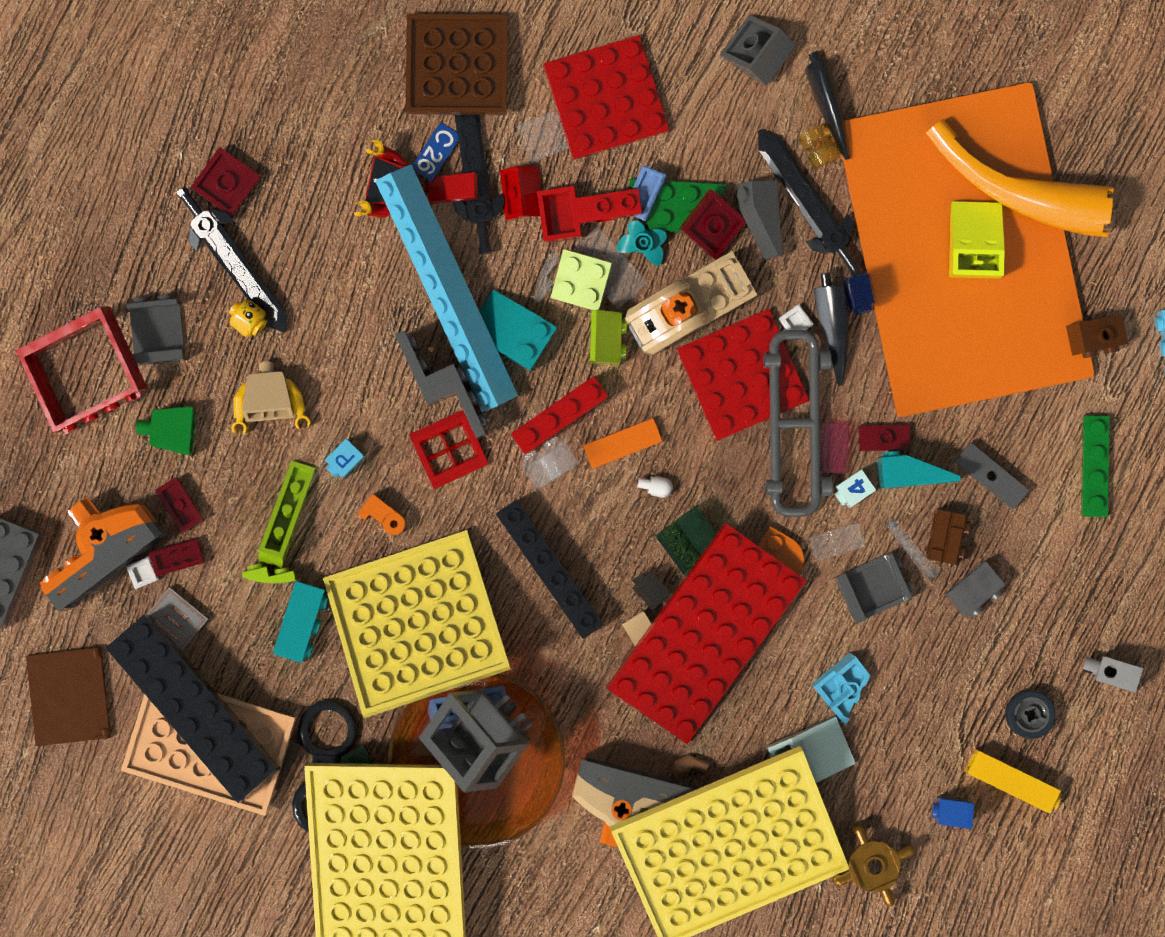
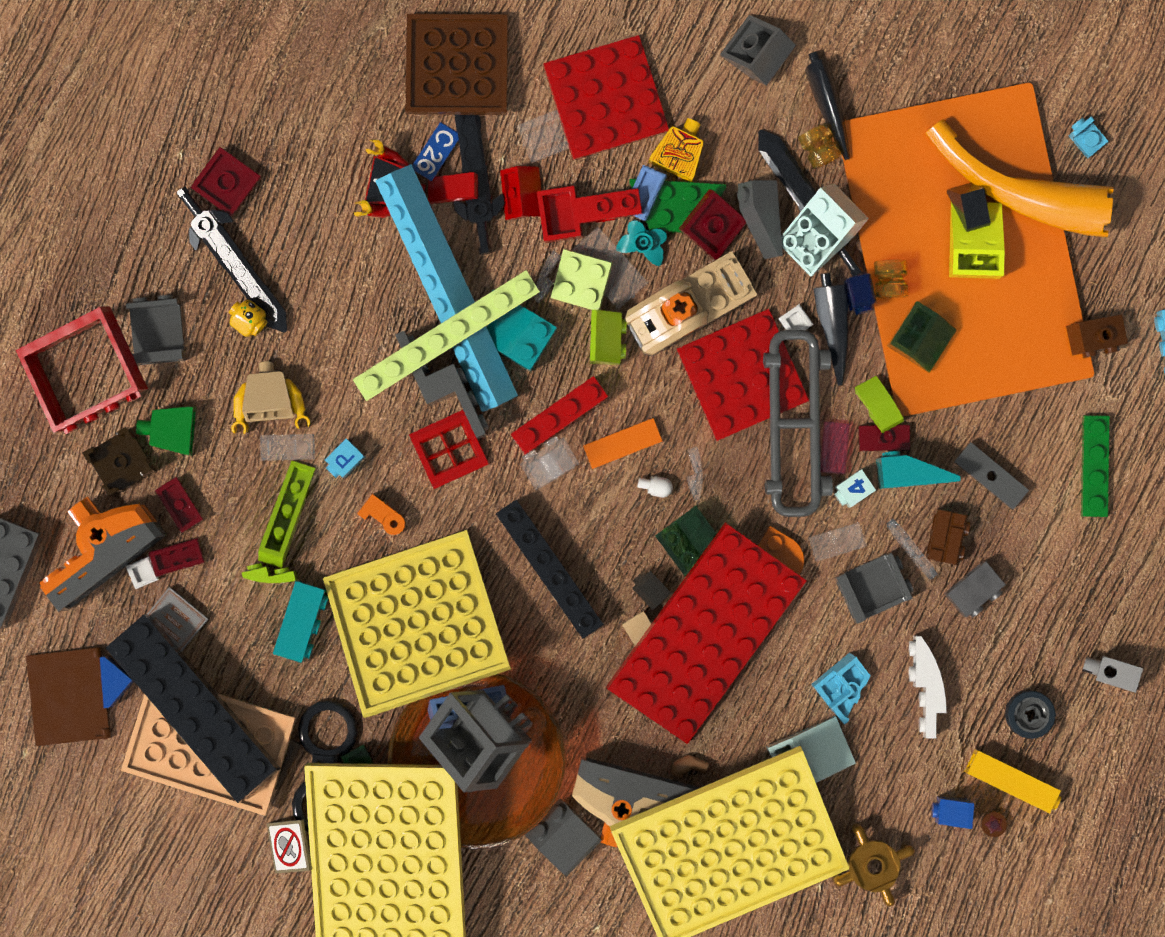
(114, 681): none -> blue slope
(119, 462): none -> dark brown panel
(287, 447): none -> clear slope
(289, 846): none -> piece
(446, 335): none -> yellowish green plate
(563, 837): none -> dark grey slope
(679, 151): none -> yellow torso
(695, 481): none -> clear slope
(822, 228): none -> light aqua slope
(879, 404): none -> lime slope
(891, 279): none -> clear yellow wheel
(922, 336): none -> clear green slope
(927, 675): none -> white slope
(970, 206): none -> black slope
(993, 824): none -> reddish brown tile
(1087, 136): none -> medium azure bracket

